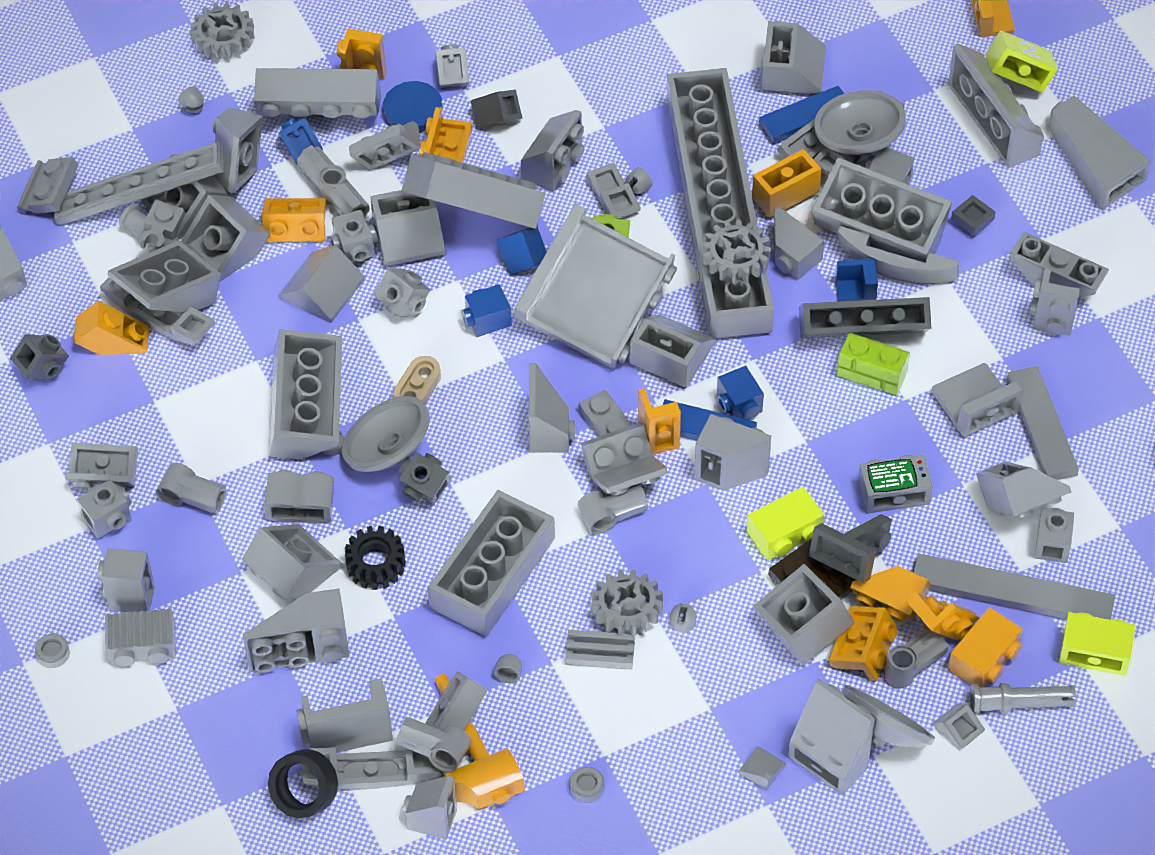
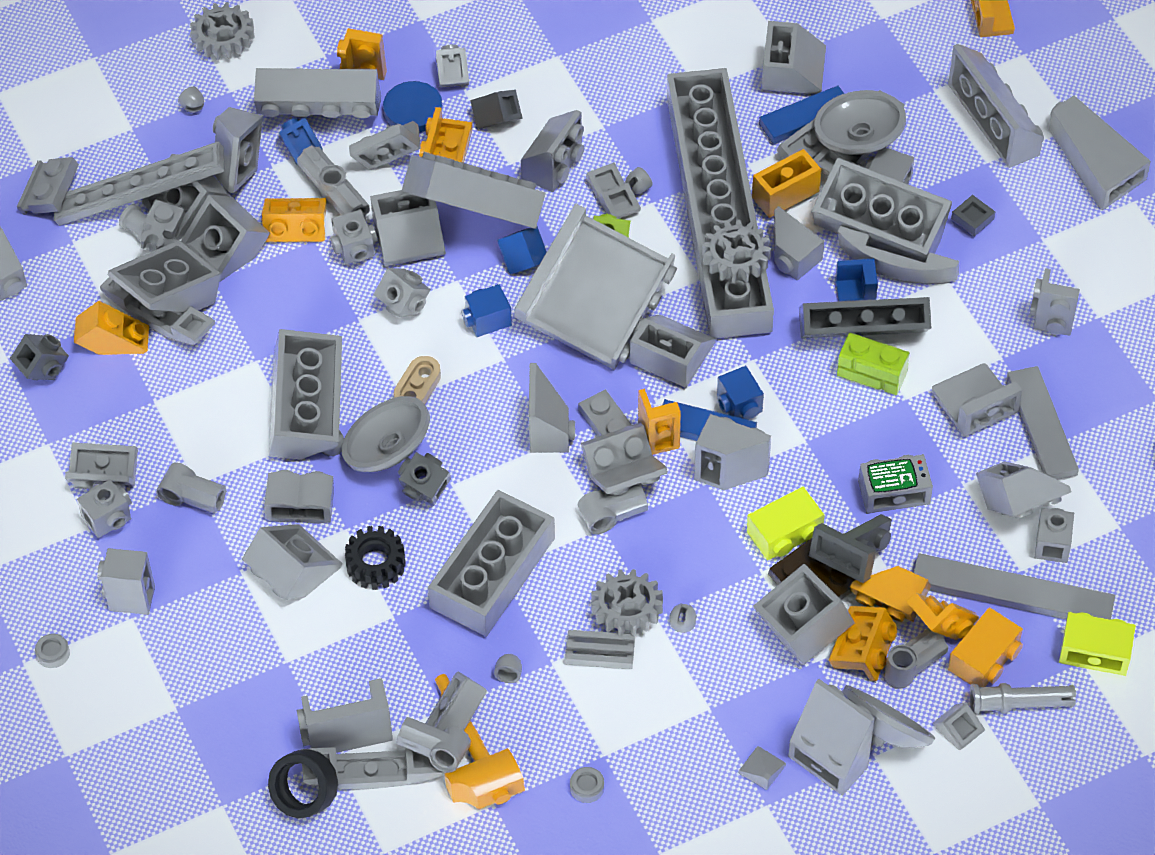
(140, 636): light grey brick -> none
(299, 634): light grey slope -> none
(323, 283): light grey slope -> none
(431, 807): light grey slope -> none
(1021, 61): neon yellow brick -> none
(1067, 269): light grey slope -> none

